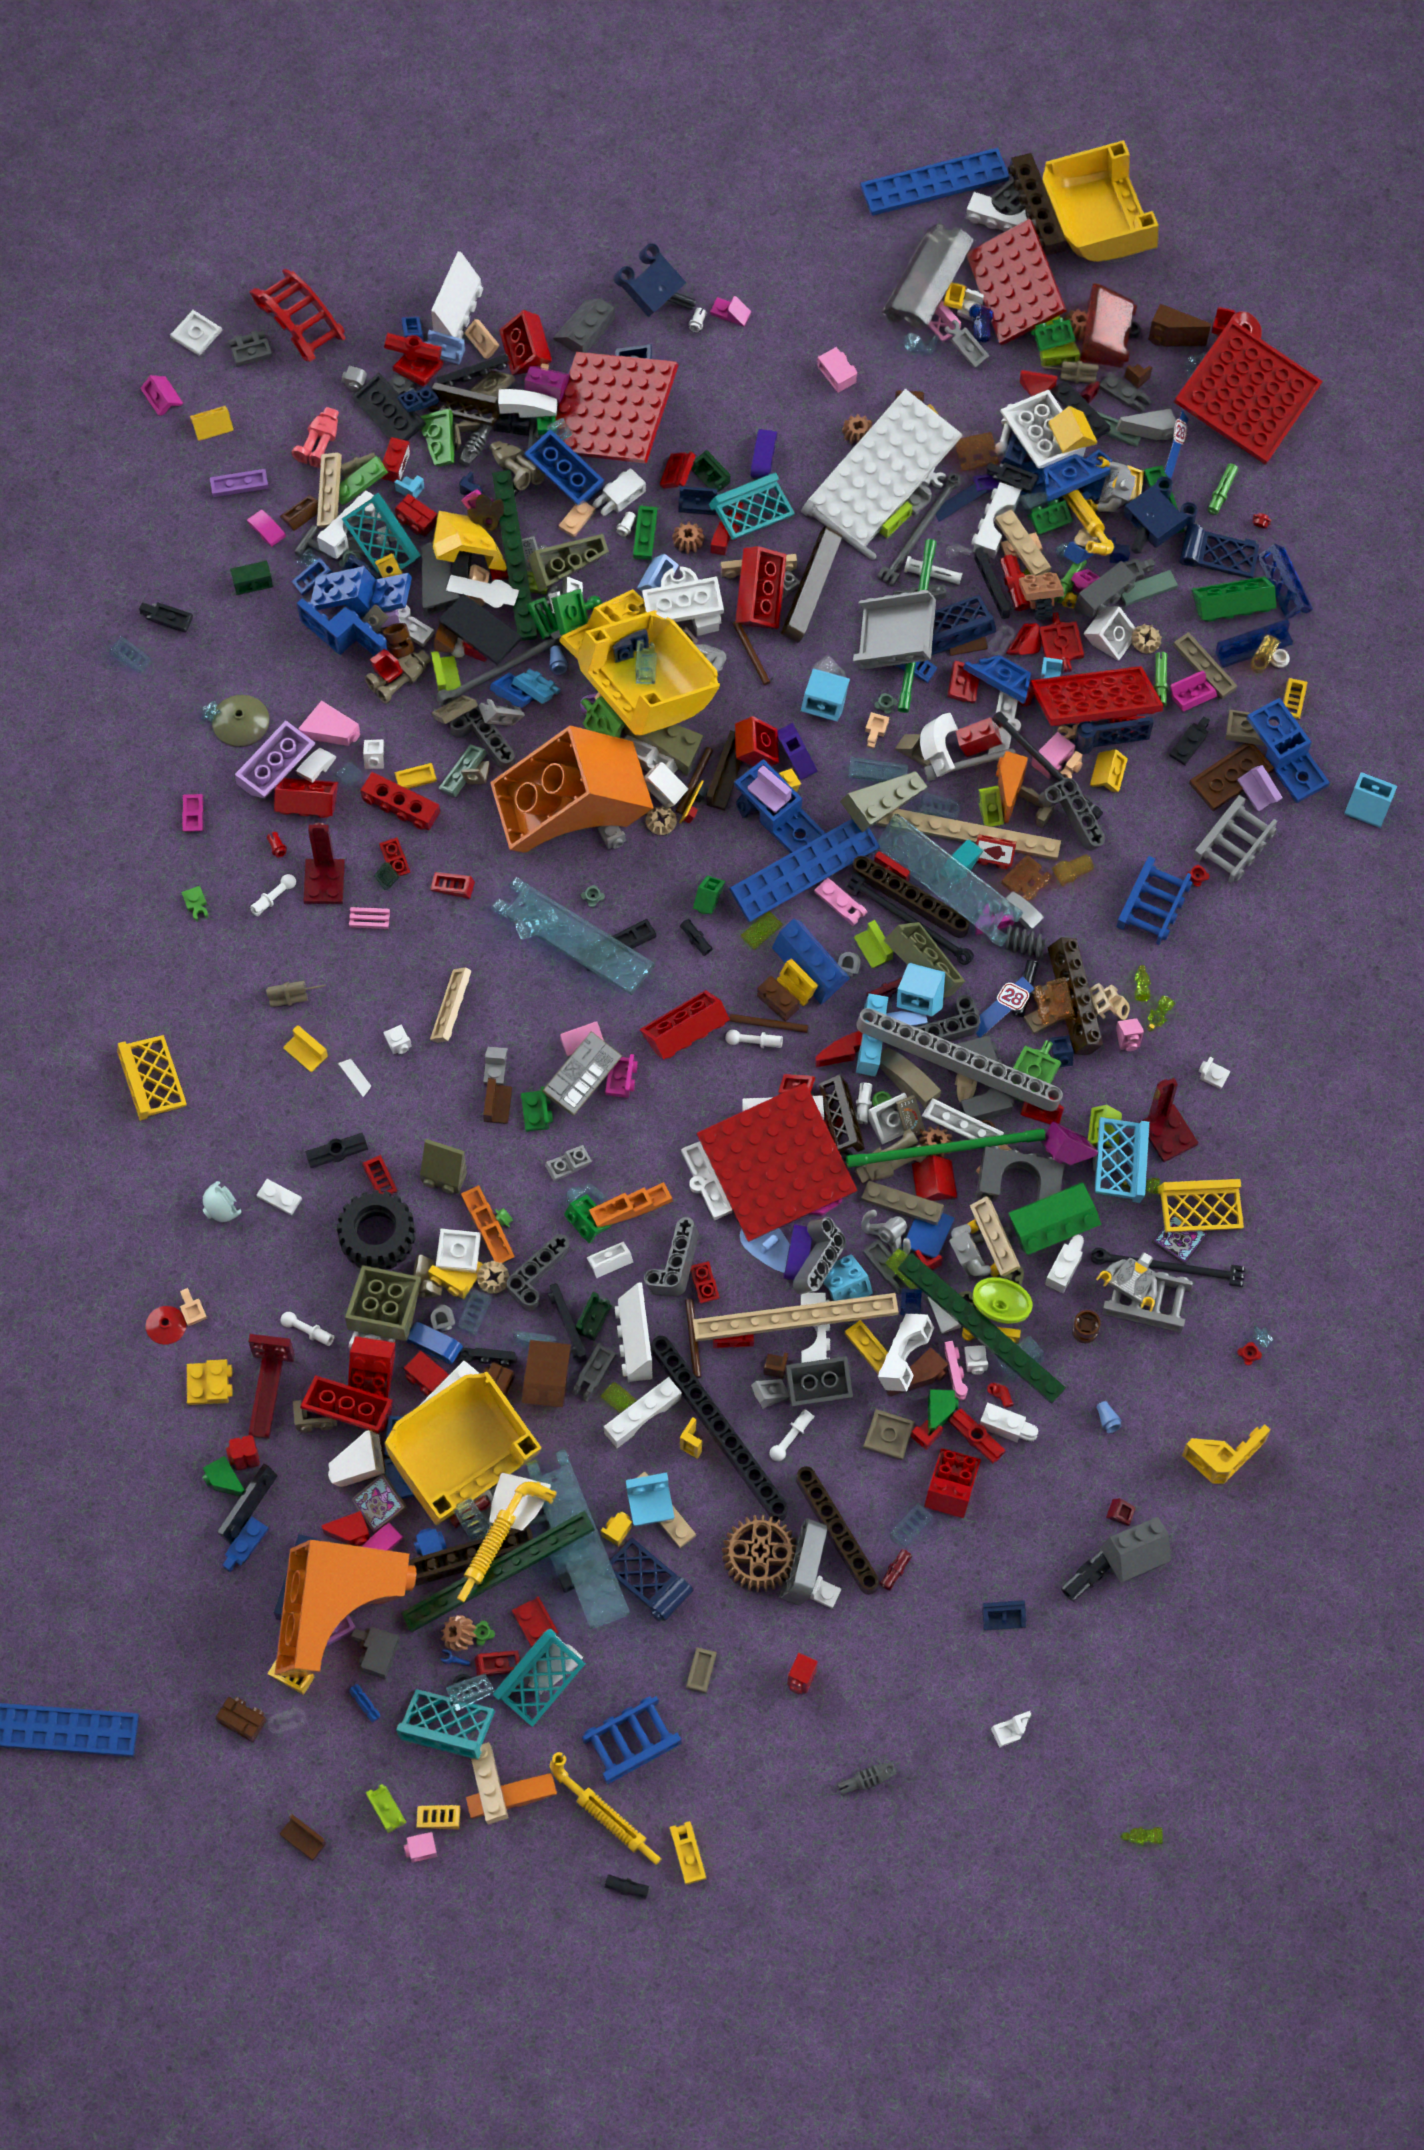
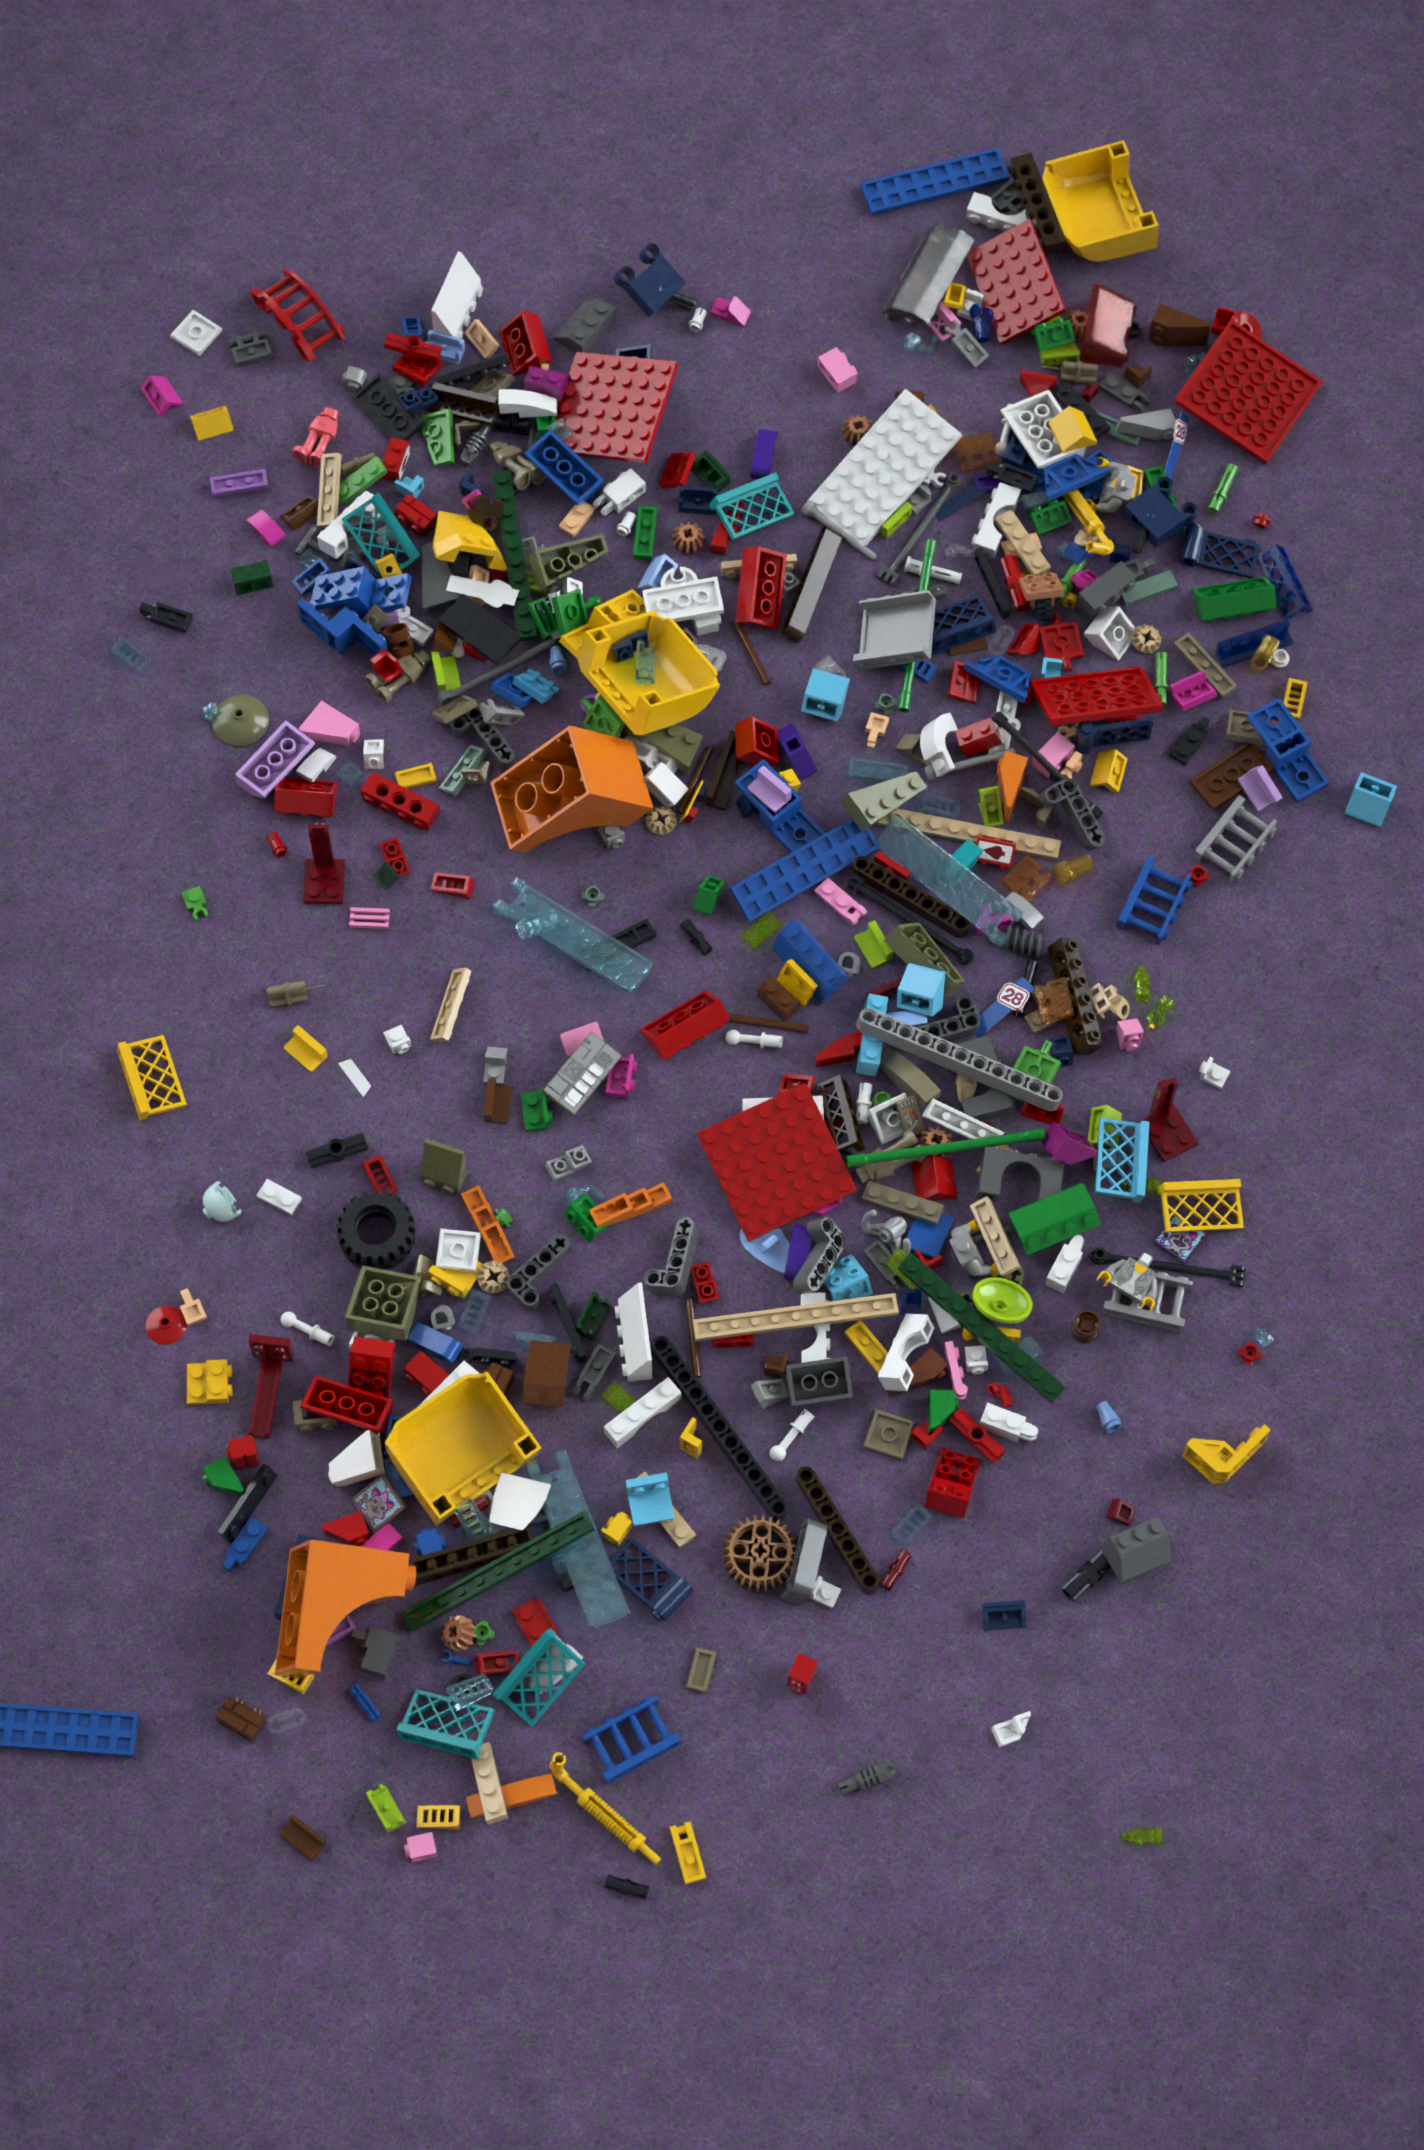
(192, 812): dark pink slope -> none
(287, 882): white pin -> none
(498, 1532): yellow piece -> none
(610, 1259): white slope -> none
(705, 1181): white hinge -> none

